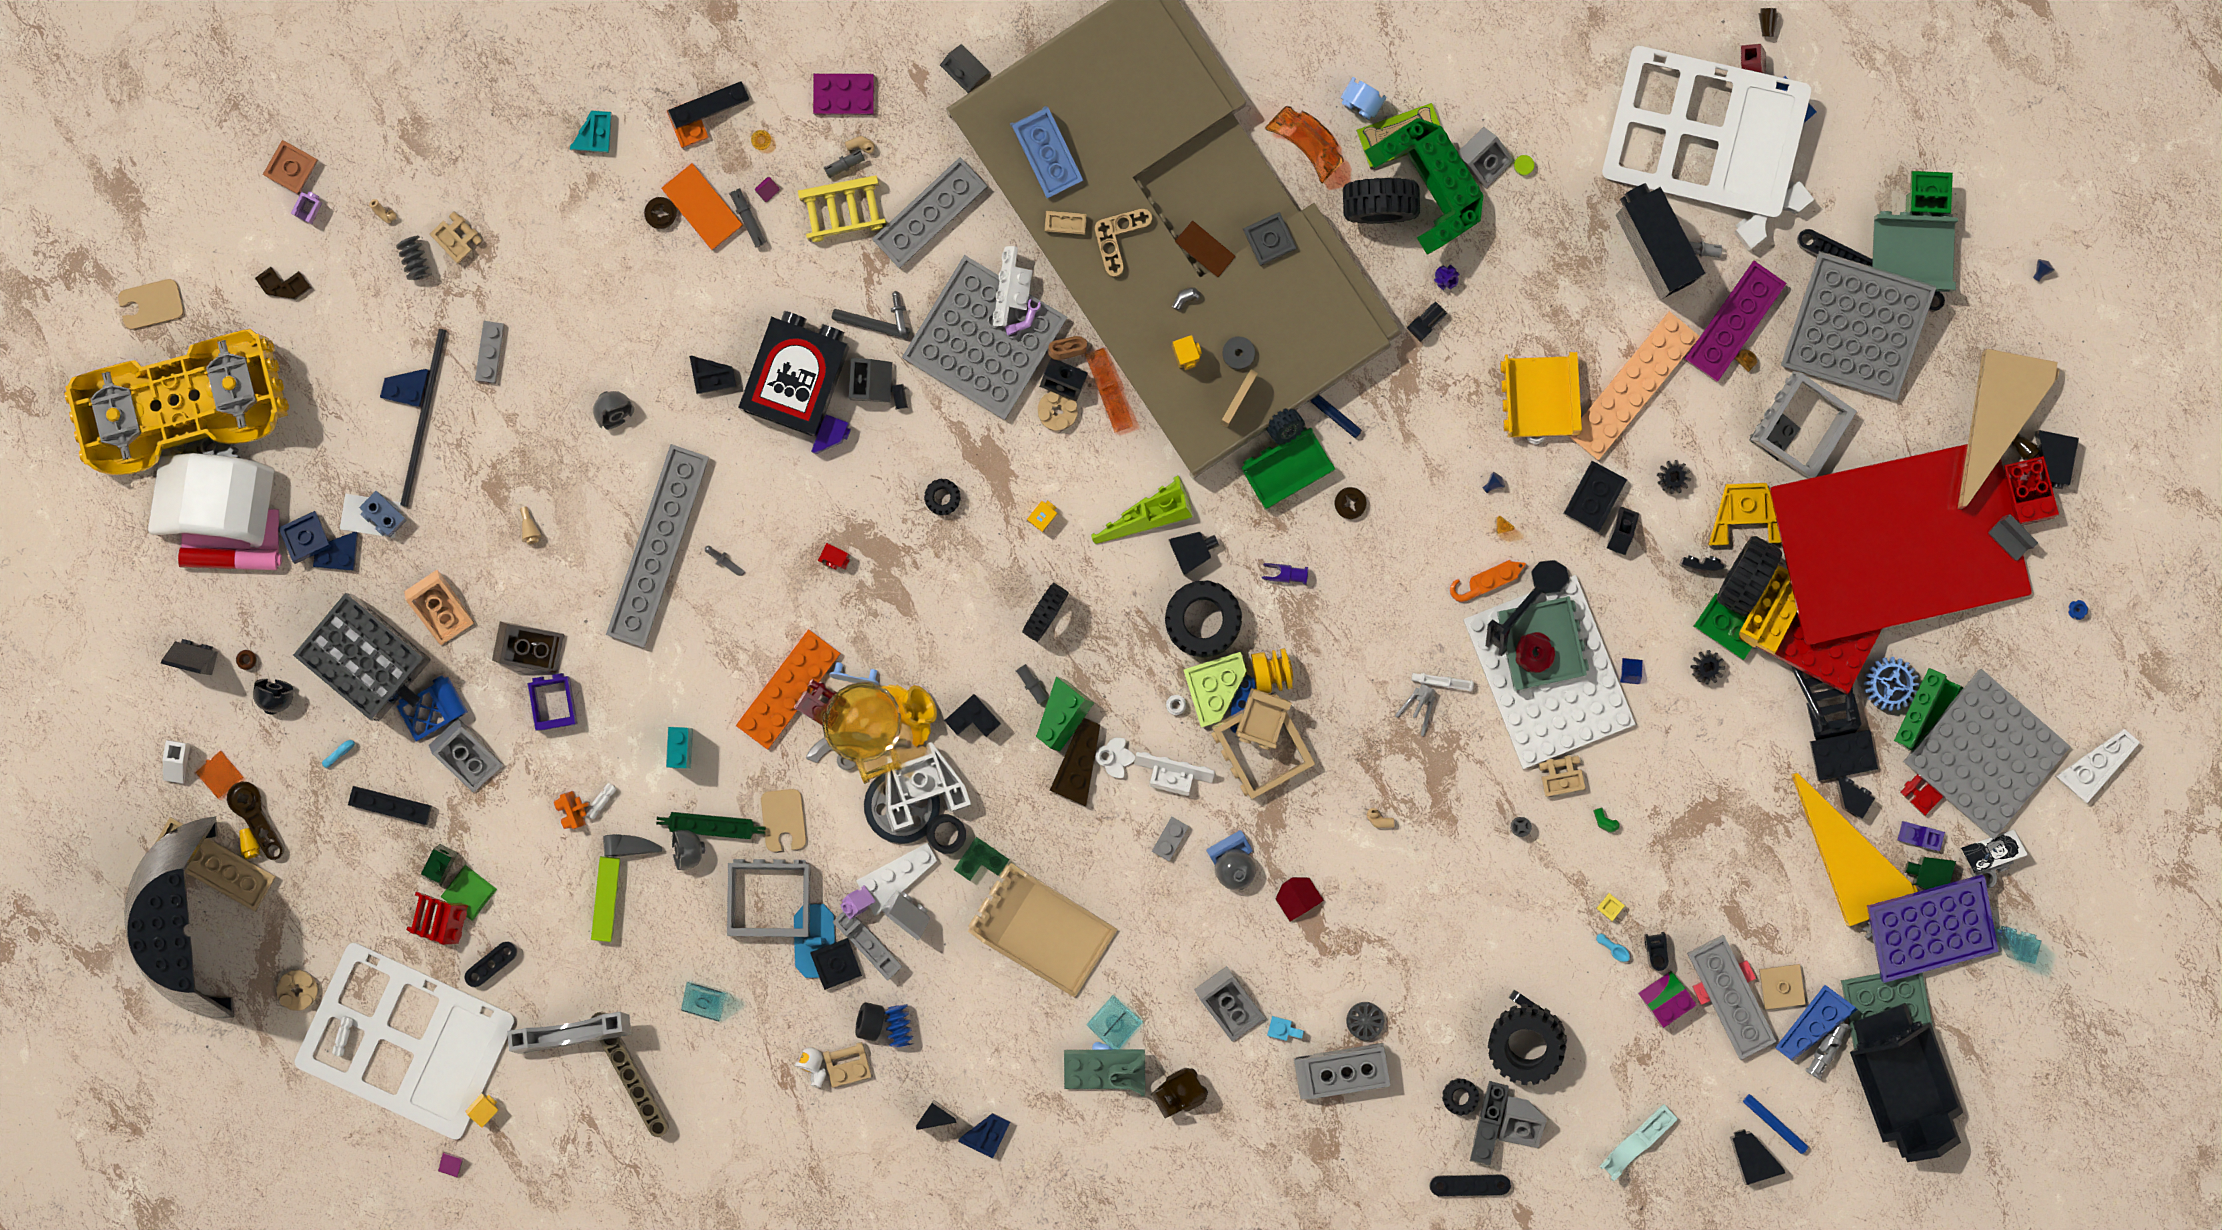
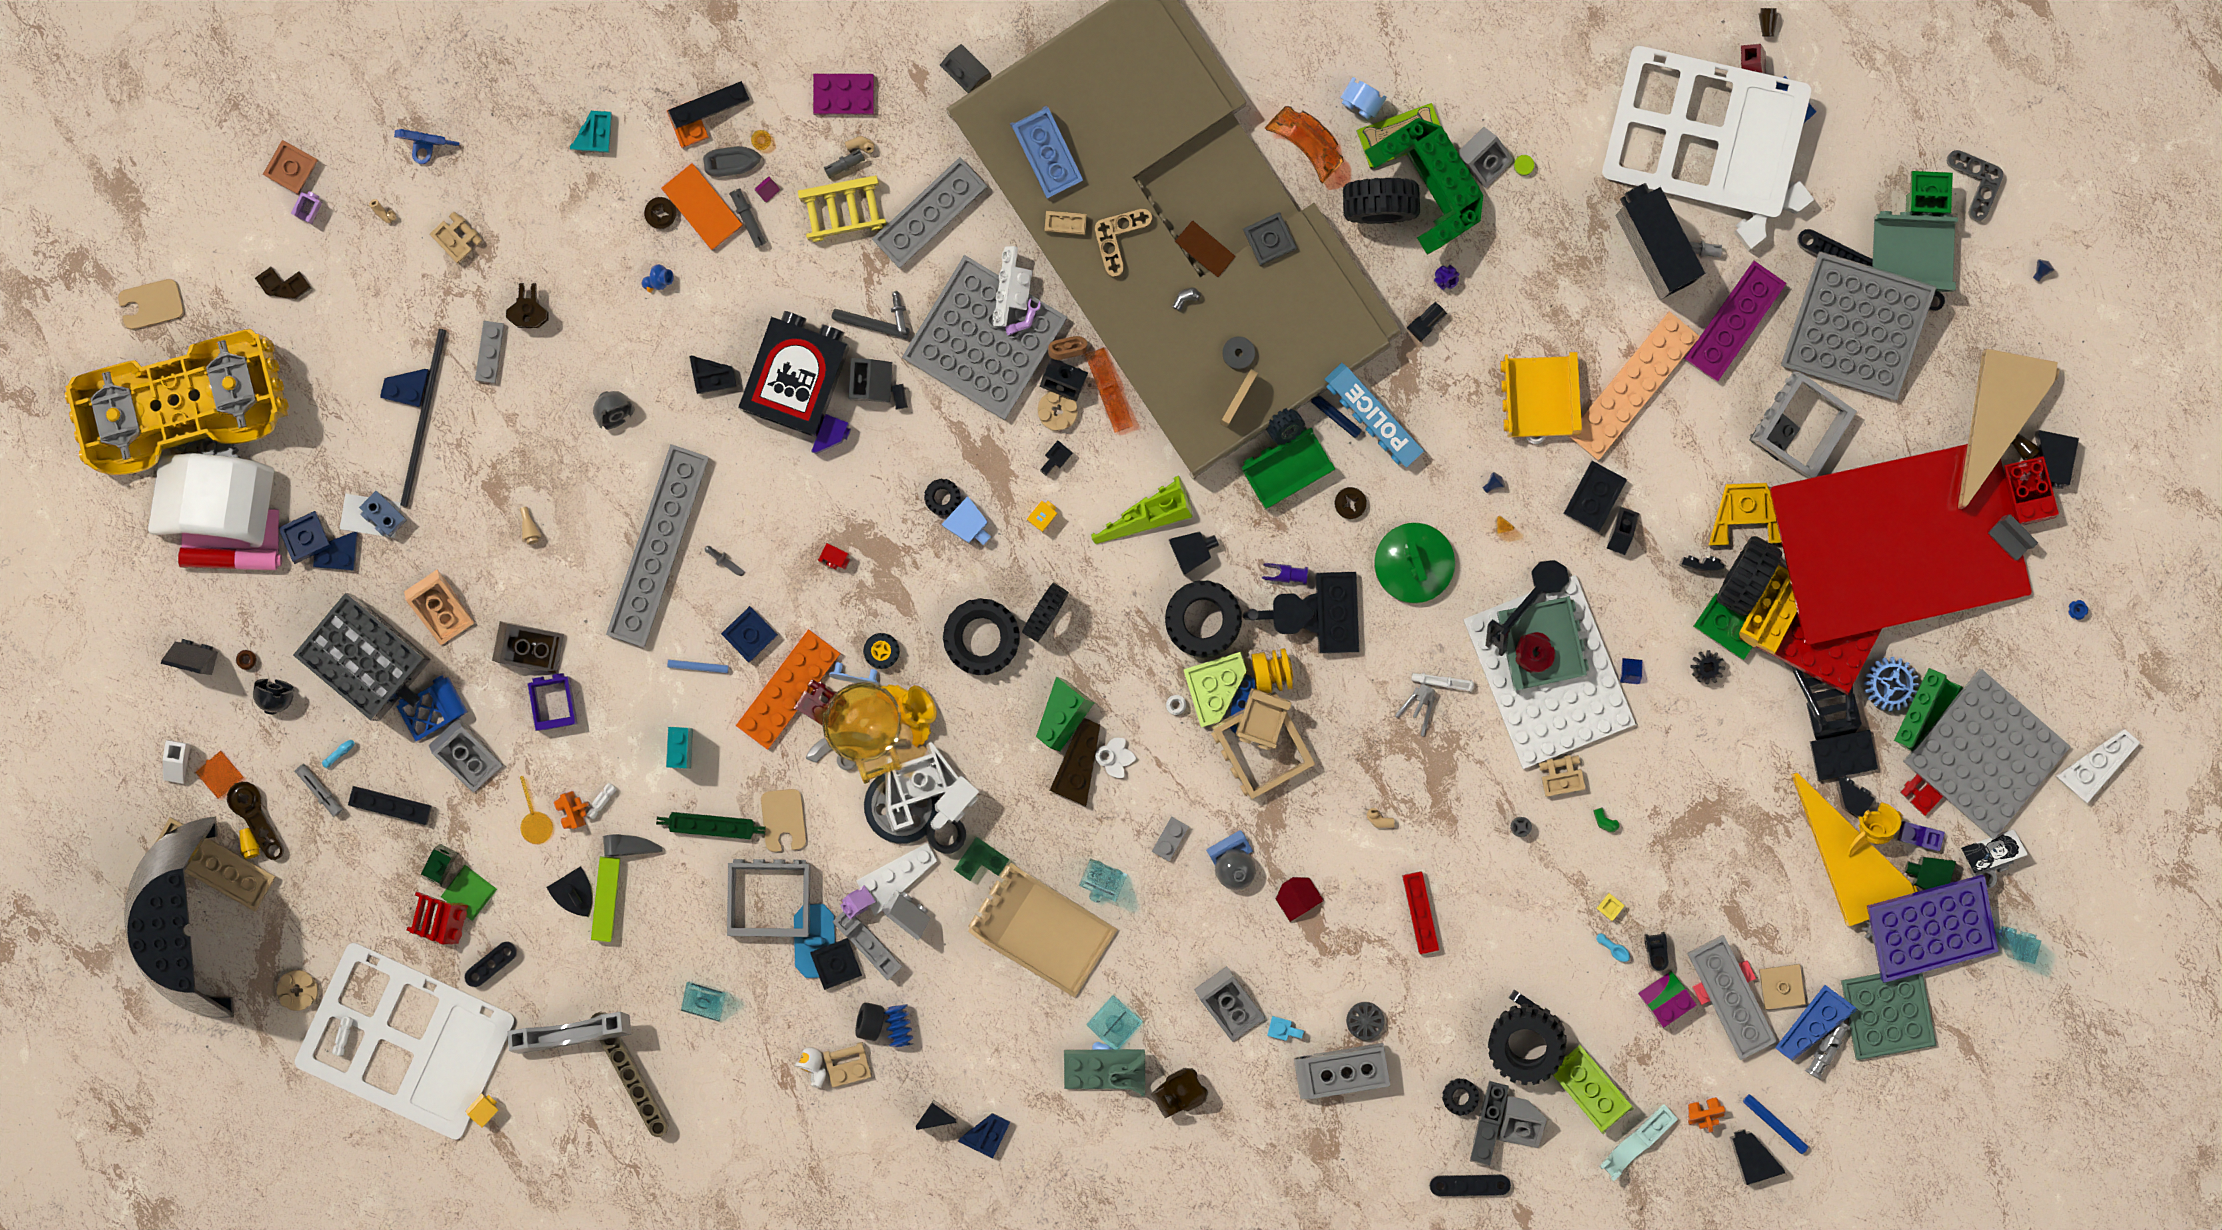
(318, 790): none -> light grey pin
(412, 258): dark grey piece -> none
(423, 140): none -> blue piece
(450, 1164): magenta slope -> none
(527, 308): none -> dark brown hinge
(535, 826): none -> clear yellow piece
(573, 892): none -> black shield
(658, 278): none -> blue animal
(687, 849): dark grey cylinder -> none
(698, 666): none -> medium blue bar
(731, 161): none -> dark grey piece
(749, 634): none -> dark blue plate
(875, 647): none -> black wheel
(953, 802): none -> white hinge
(967, 523): none -> light blue torso
(972, 712): black brick -> none
(974, 610): none -> black tyre
(1031, 683): dark grey pin -> none
(1057, 456): none -> black plate
(1102, 881): none -> clear light blue plate
(1173, 775): white bracket -> none
(1186, 352): yellow brick -> none
(1328, 612): none -> black plate
(1374, 415): none -> dark azure brick
(1414, 562): none -> green bracket
(1420, 912): none -> red plate
(1488, 580): orange plate -> none
(1592, 1089): none -> lime plate
(1666, 477): black gear -> none
(1714, 1111): none -> orange hips
(1746, 359): pearl gold plate -> none
(1877, 827): none -> yellow helmet
(1906, 1083): black panel -> none
(1986, 181): none -> dark grey beam

